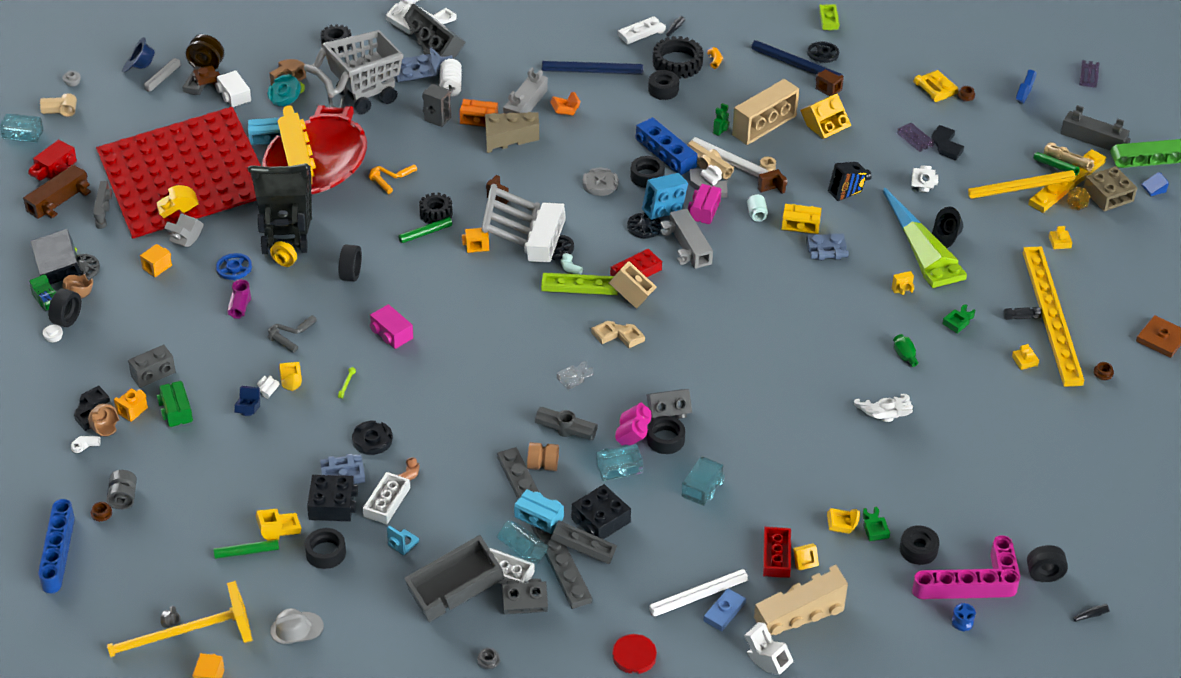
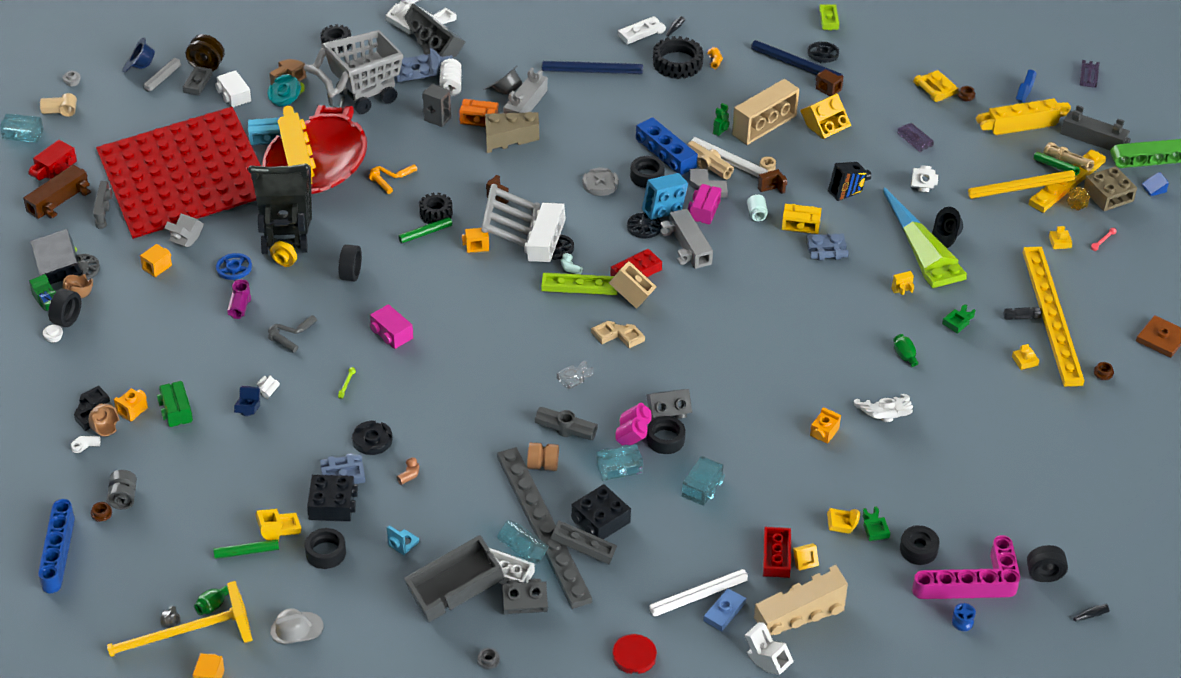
(151, 366): dark grey brick -> none
(180, 198): yellow brick -> none
(206, 75): reddish brown bracket -> none
(210, 600): none -> green plant
(290, 375): yellow plate -> none
(386, 498): white piece -> none
(508, 83): none -> dark grey piece
(539, 511): medium azure brick -> none
(566, 106): orange bracket -> none
(663, 85): black tyre -> none
(712, 174): white plate -> none
(825, 425): none -> light orange brick
(942, 138): black tile -> none
(1023, 116): none -> yellow hinge
(1095, 246): none -> coral hinge

